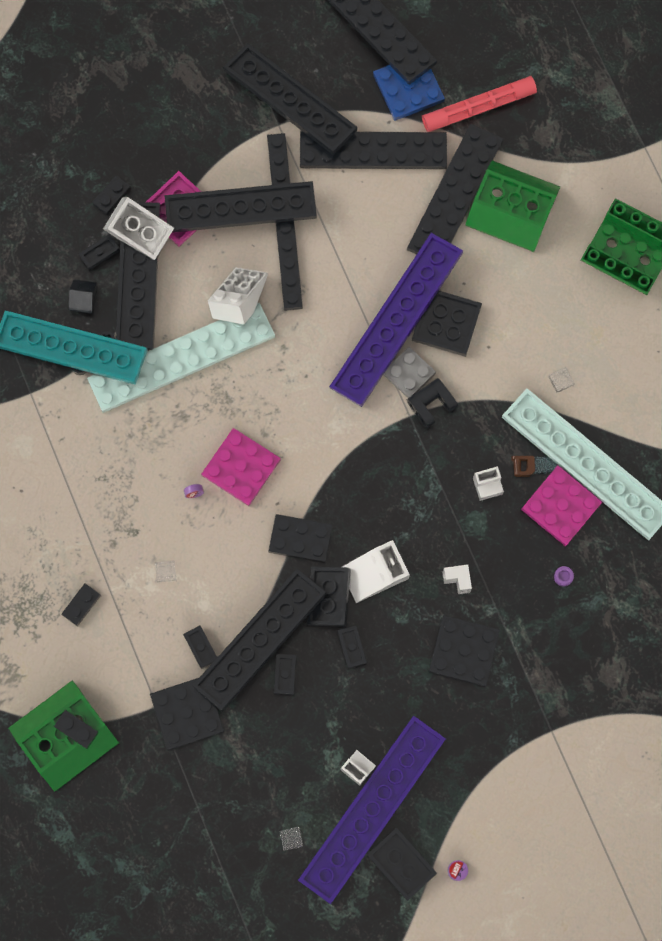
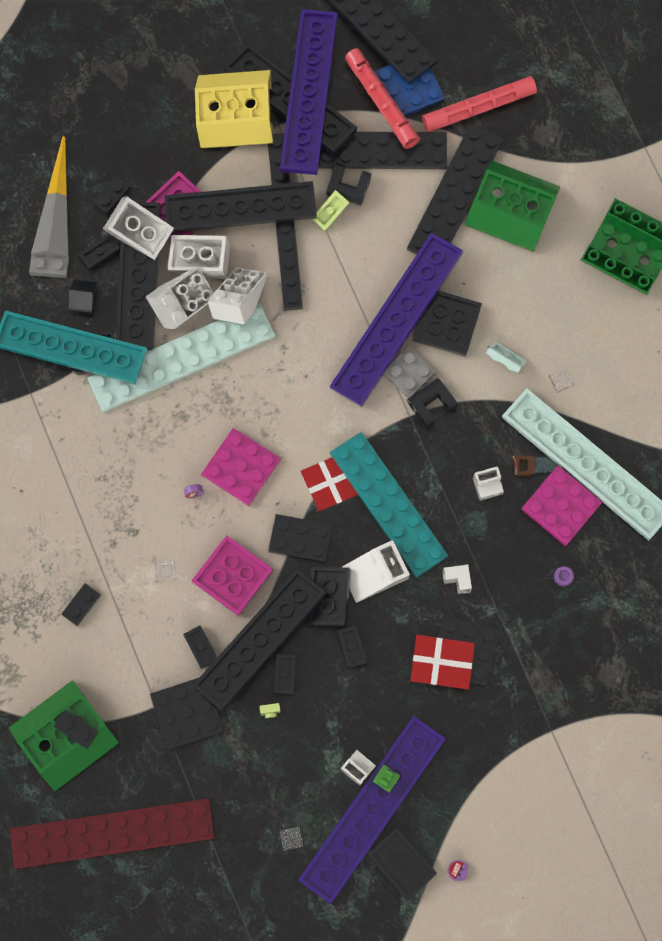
(51, 242): none -> light grey plate
(111, 833): none -> dark red plate
(180, 298): none -> white slope
(207, 252): none -> white slope
(232, 575): none -> dark pink plate
(233, 122): none -> light yellow slope
(270, 710): none -> yellowish green plate
(308, 92): none -> dark purple plate
(327, 484): none -> red sticker
(331, 210): none -> yellowish green plate
(350, 193): none -> black connector
(382, 98): none -> coral piece
(386, 778): none -> bright green tile
(388, 504): none -> teal plate
(442, 662): none -> red sticker
(505, 356): none -> light aqua plate

